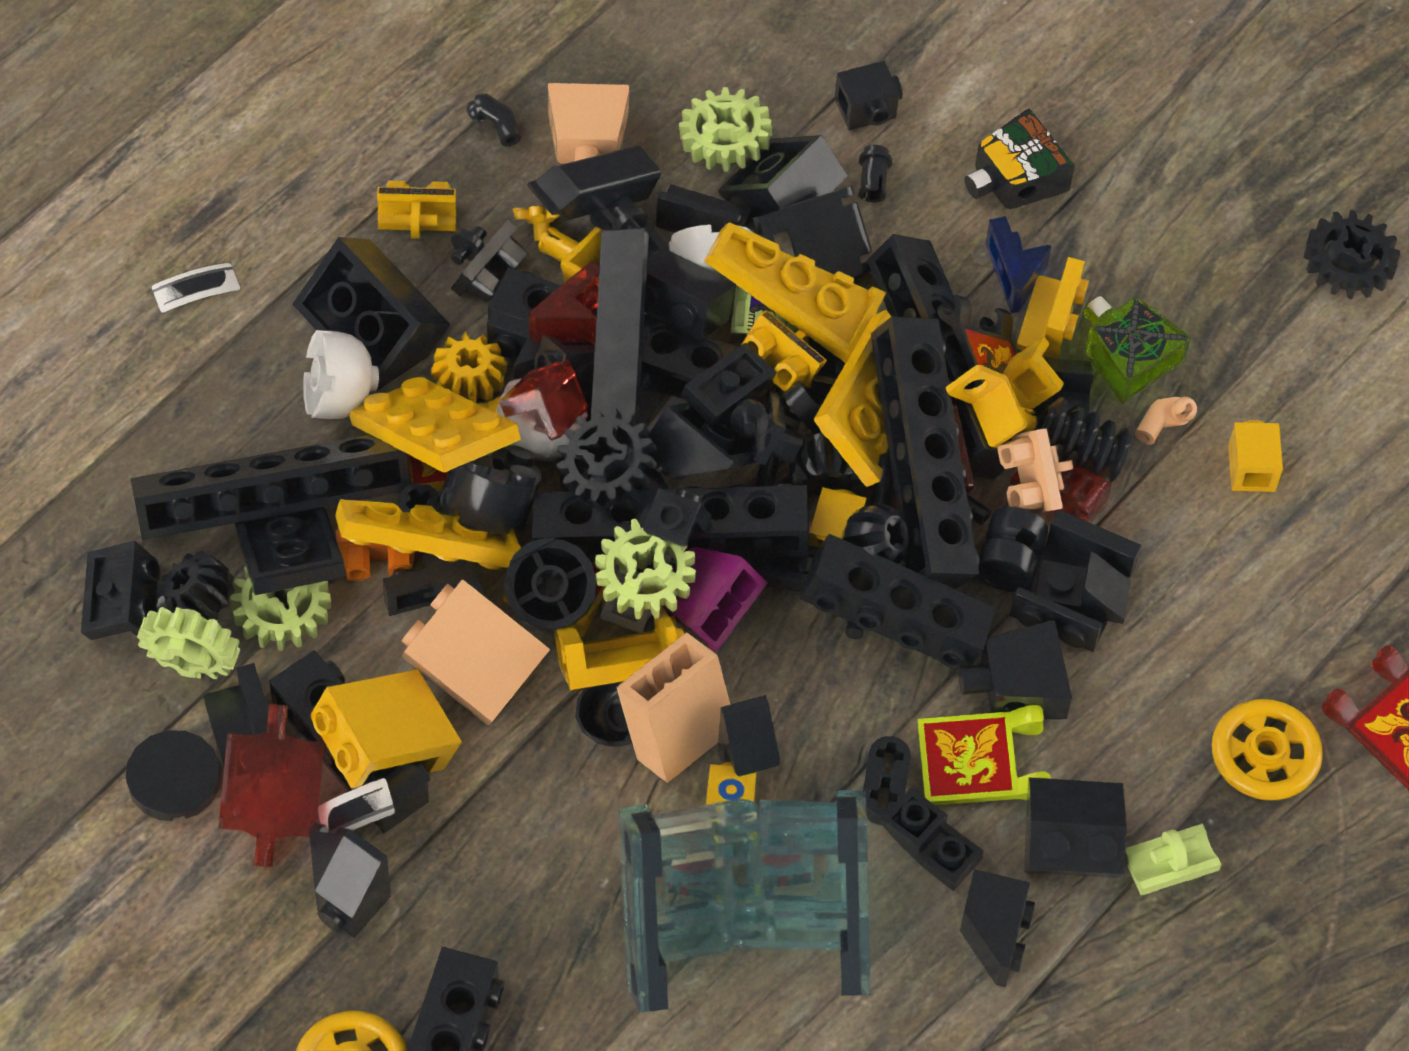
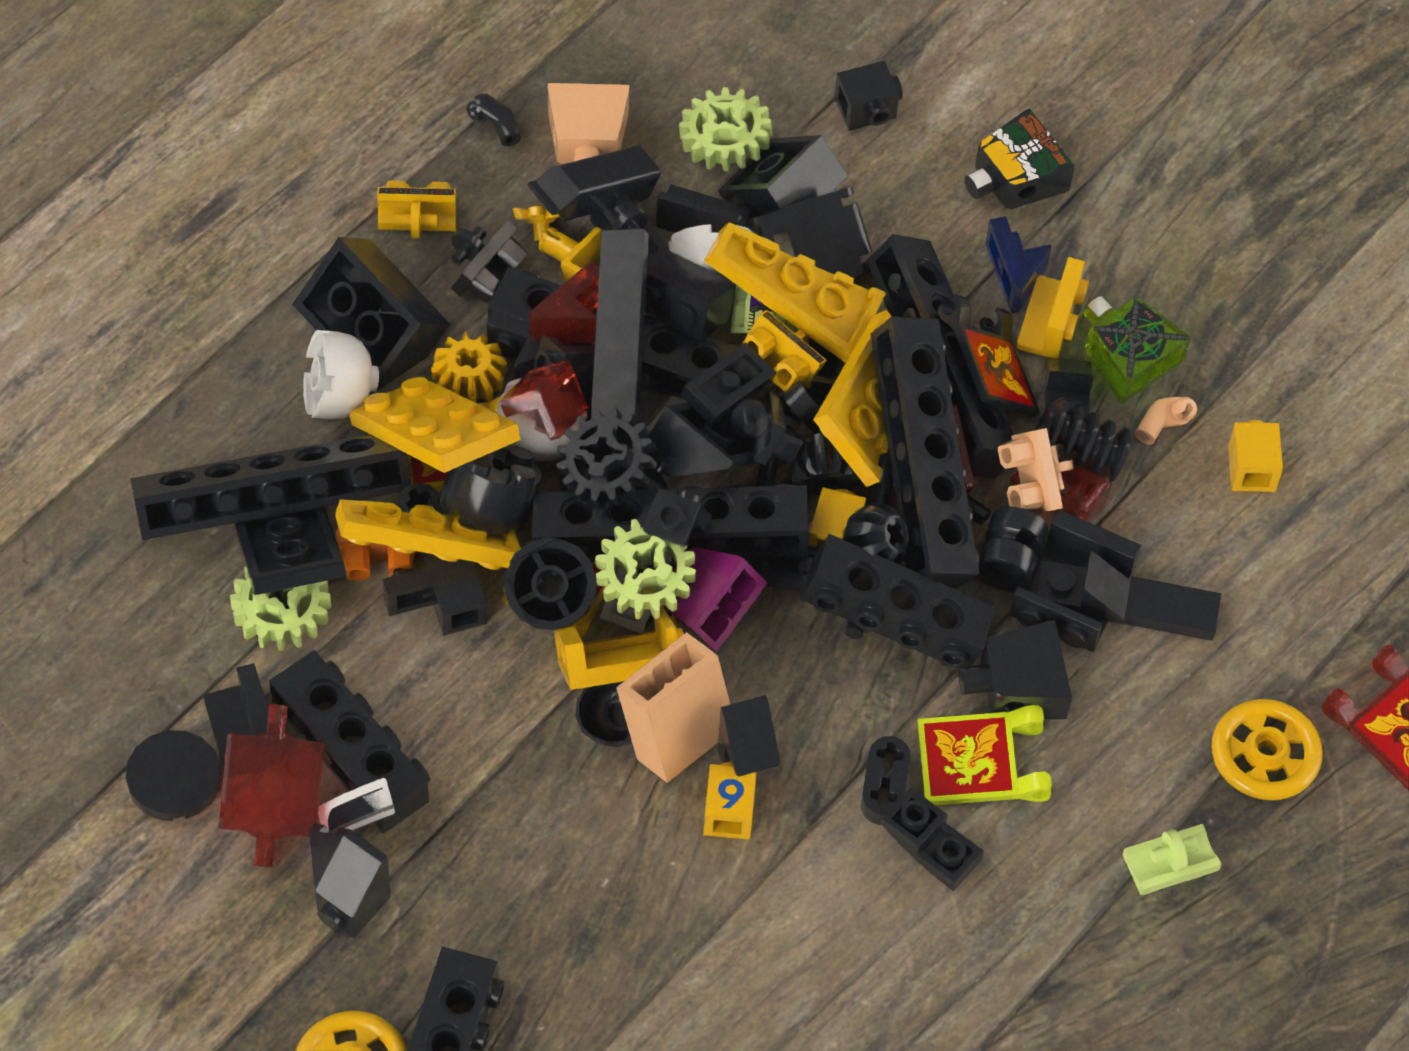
(118, 590): black bracket -> none
(188, 643): yellowish green gear -> none
(195, 285): sticker -> none
(197, 585): black gear -> none
(384, 725): yellow panel -> none
(473, 651): light nougat brick -> none
(775, 845): clear light blue container -> none
(874, 163): black pin -> none
(992, 921): black slope -> none
(994, 405): yellow bracket -> none
(1032, 376): yellow panel -> none
(1075, 828): black slope -> none
(1172, 608): none -> black tile
(1351, 254): black gear -> none

